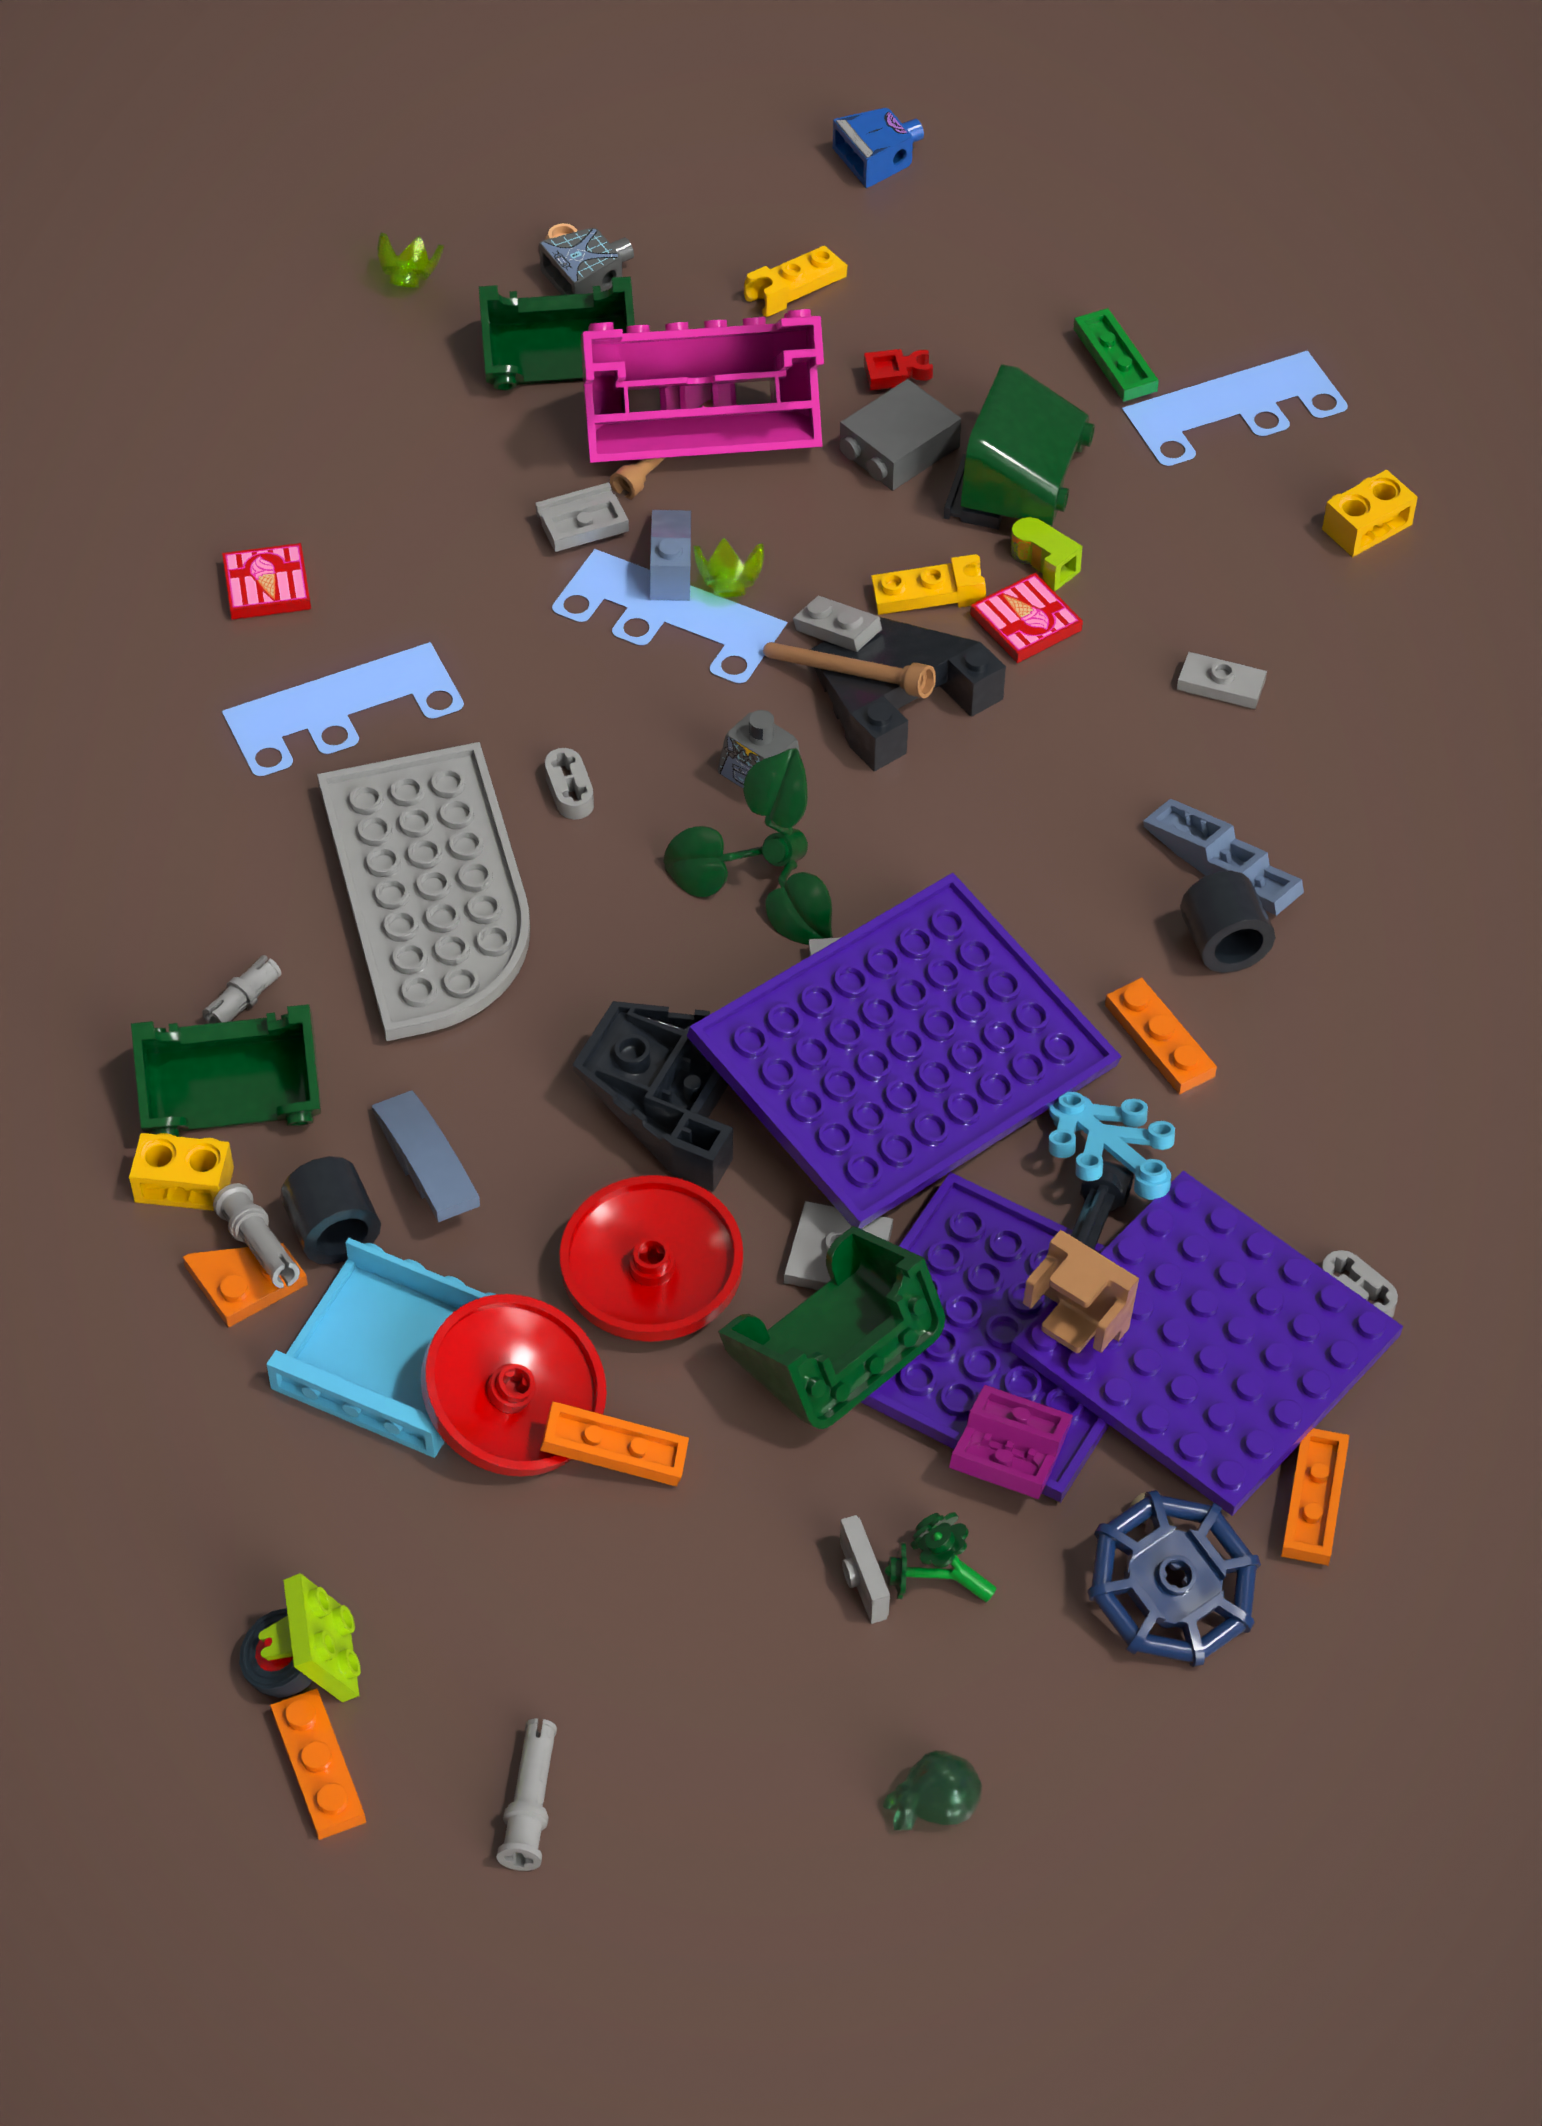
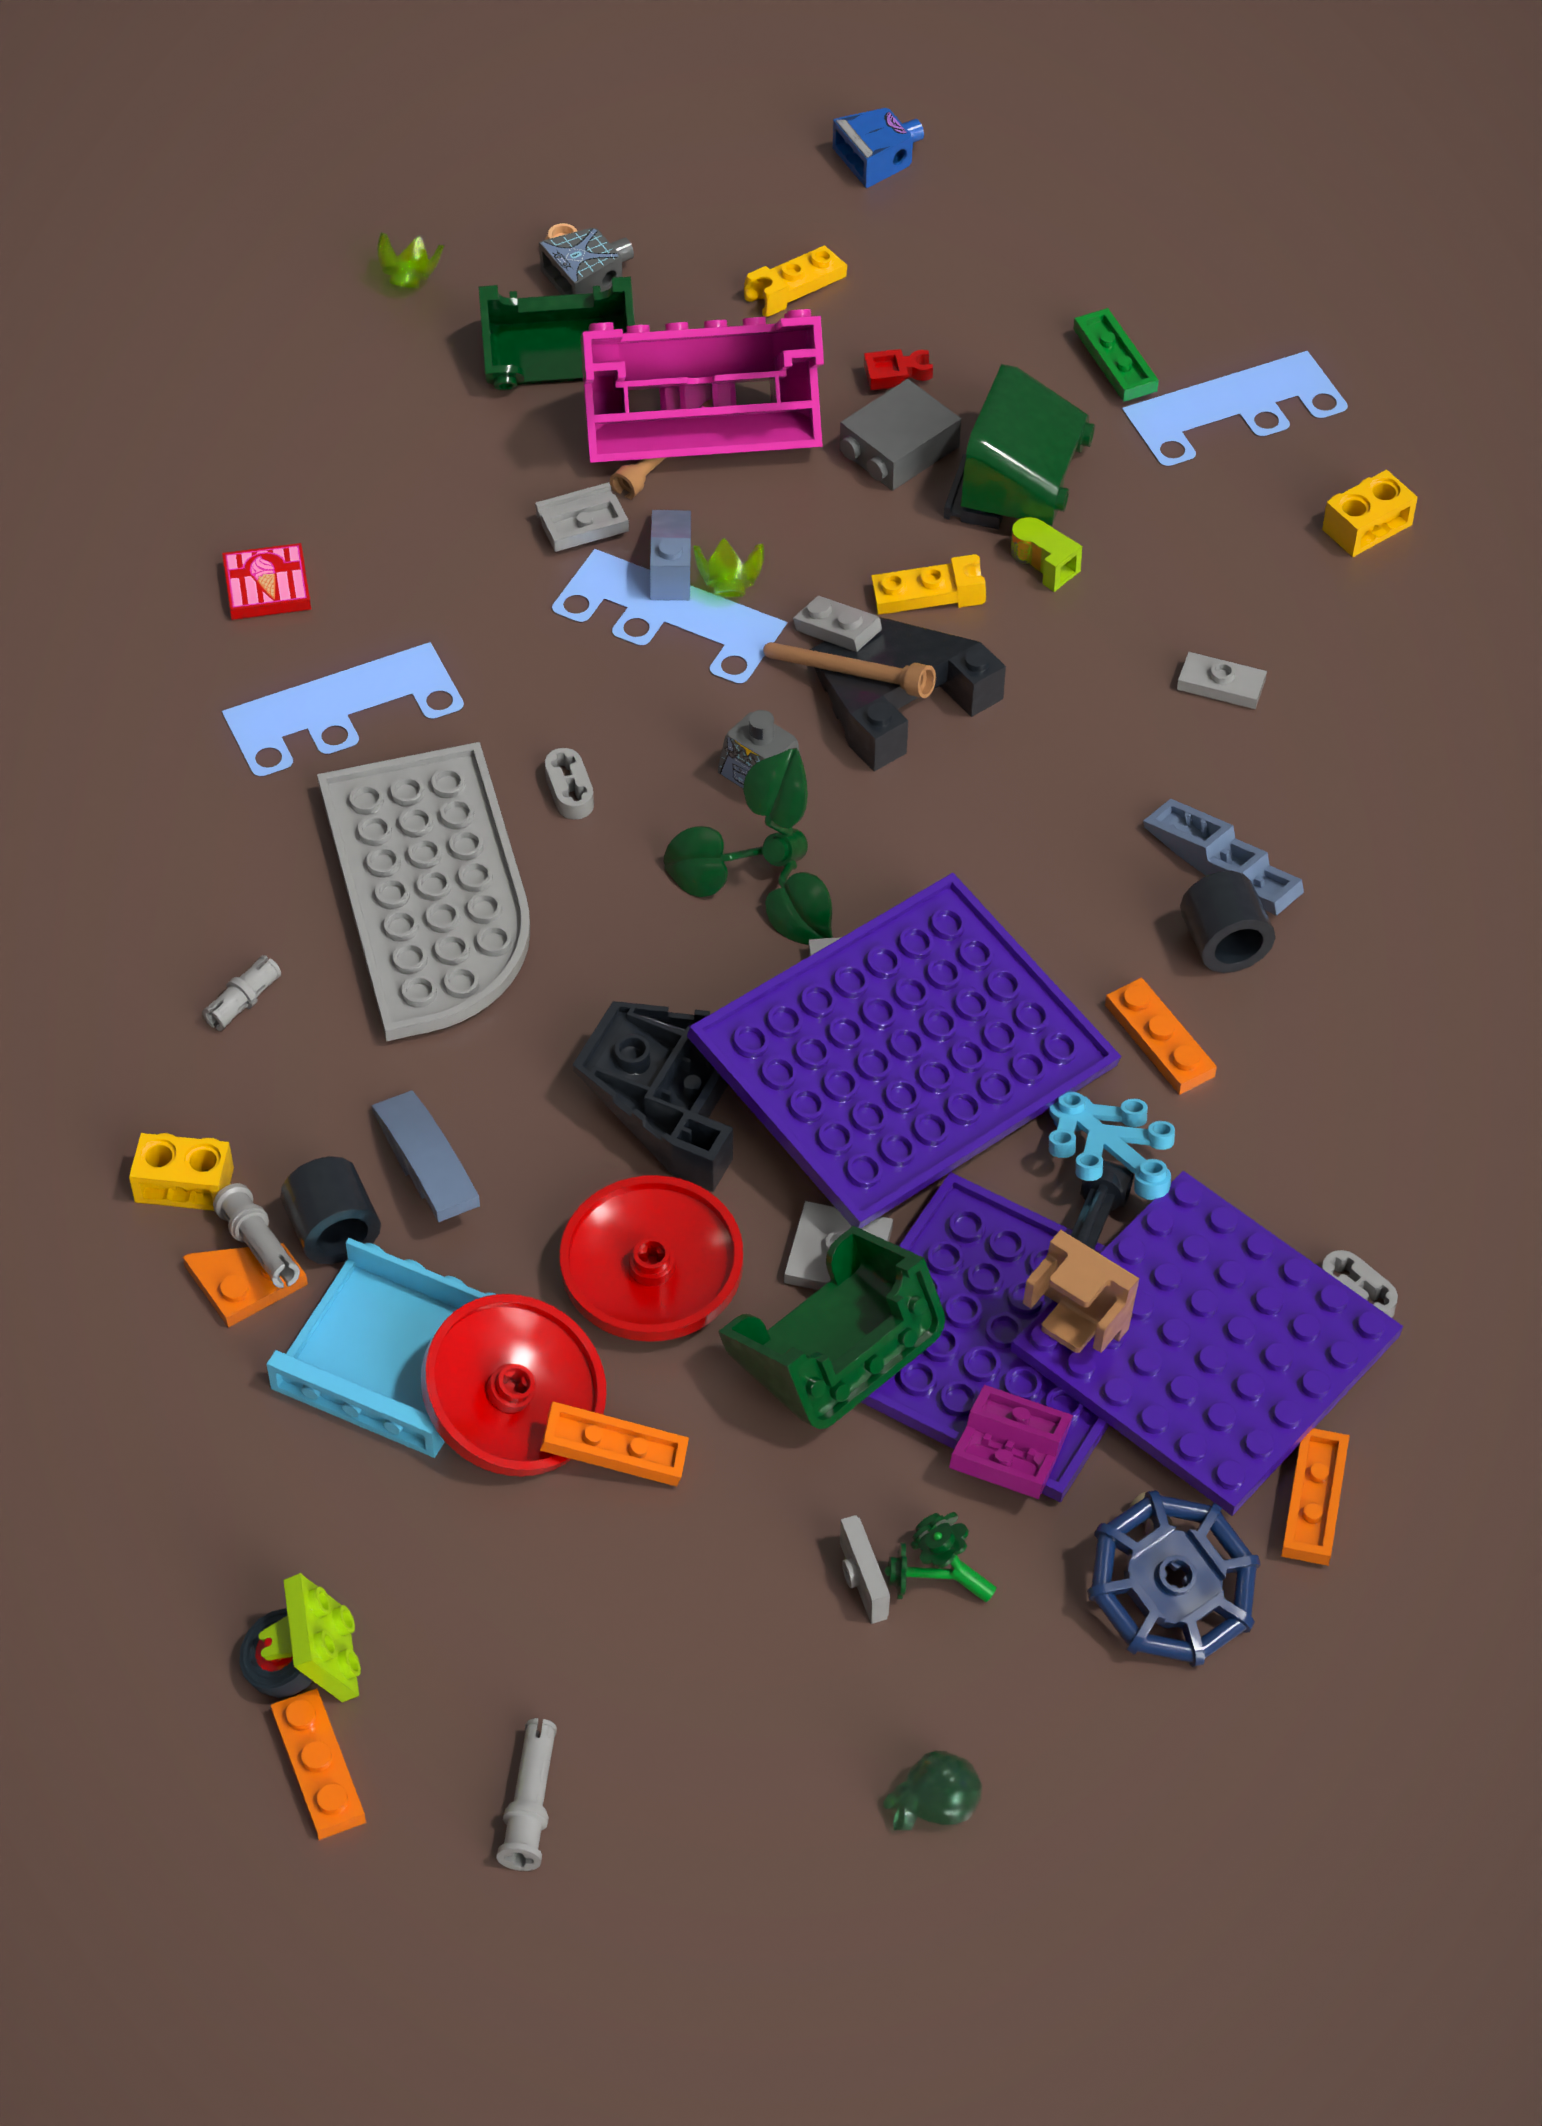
(227, 1073): dark green windscreen -> none
(1026, 617): tile -> none

